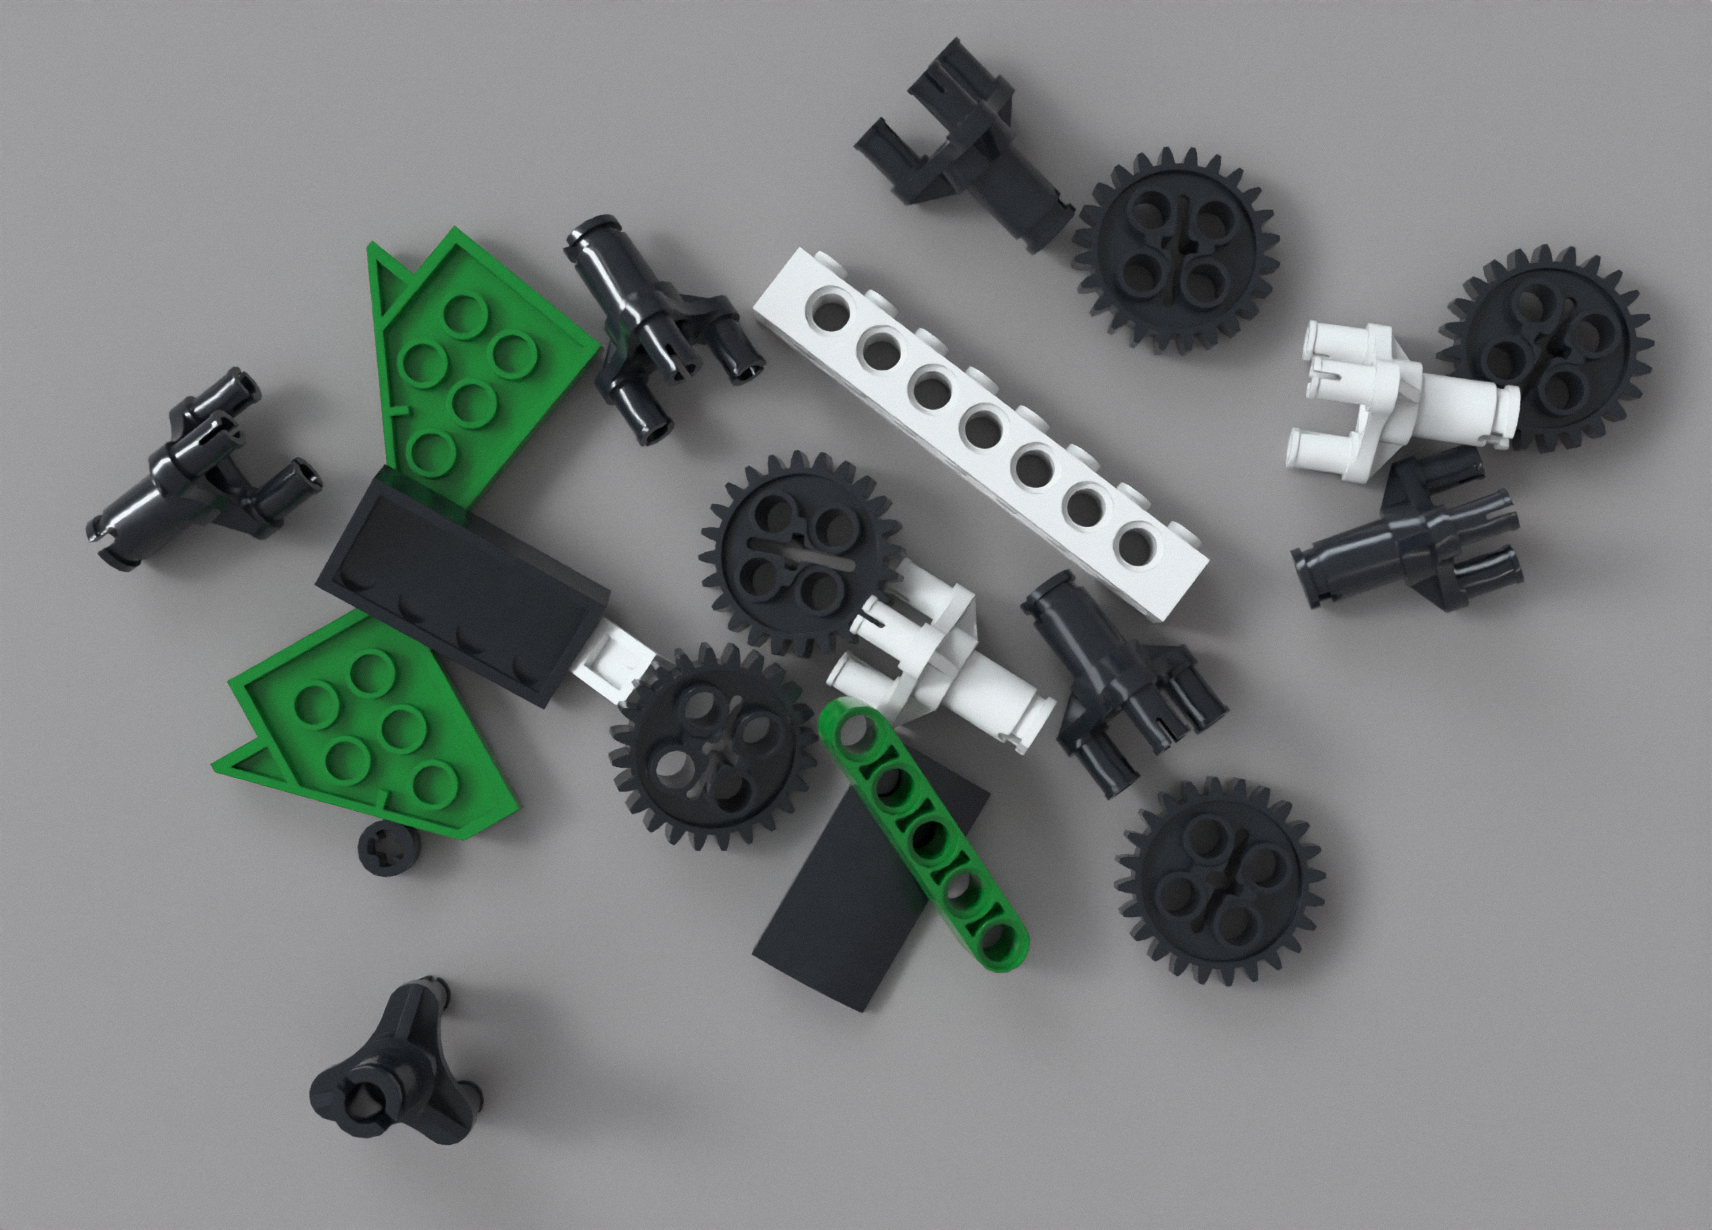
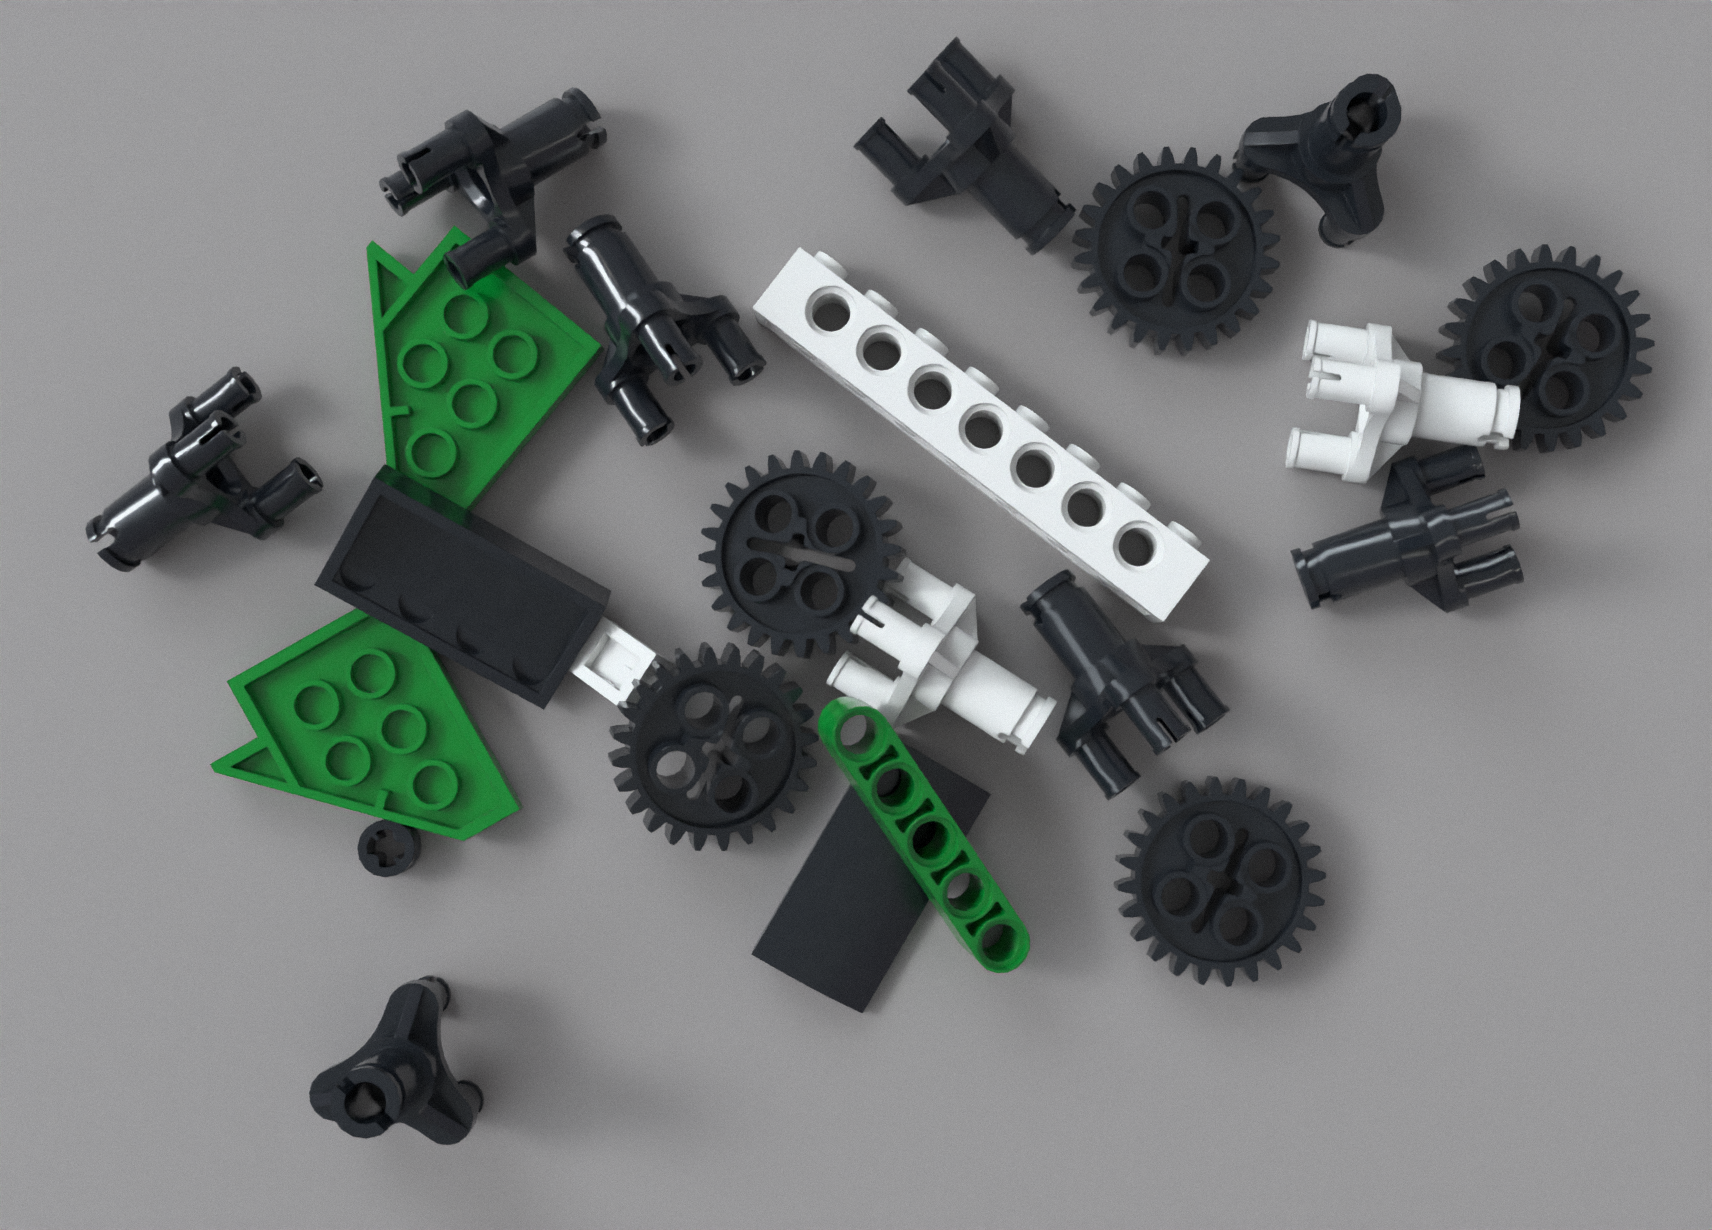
(496, 175): none -> black wheel
(1324, 162): none -> black wheel

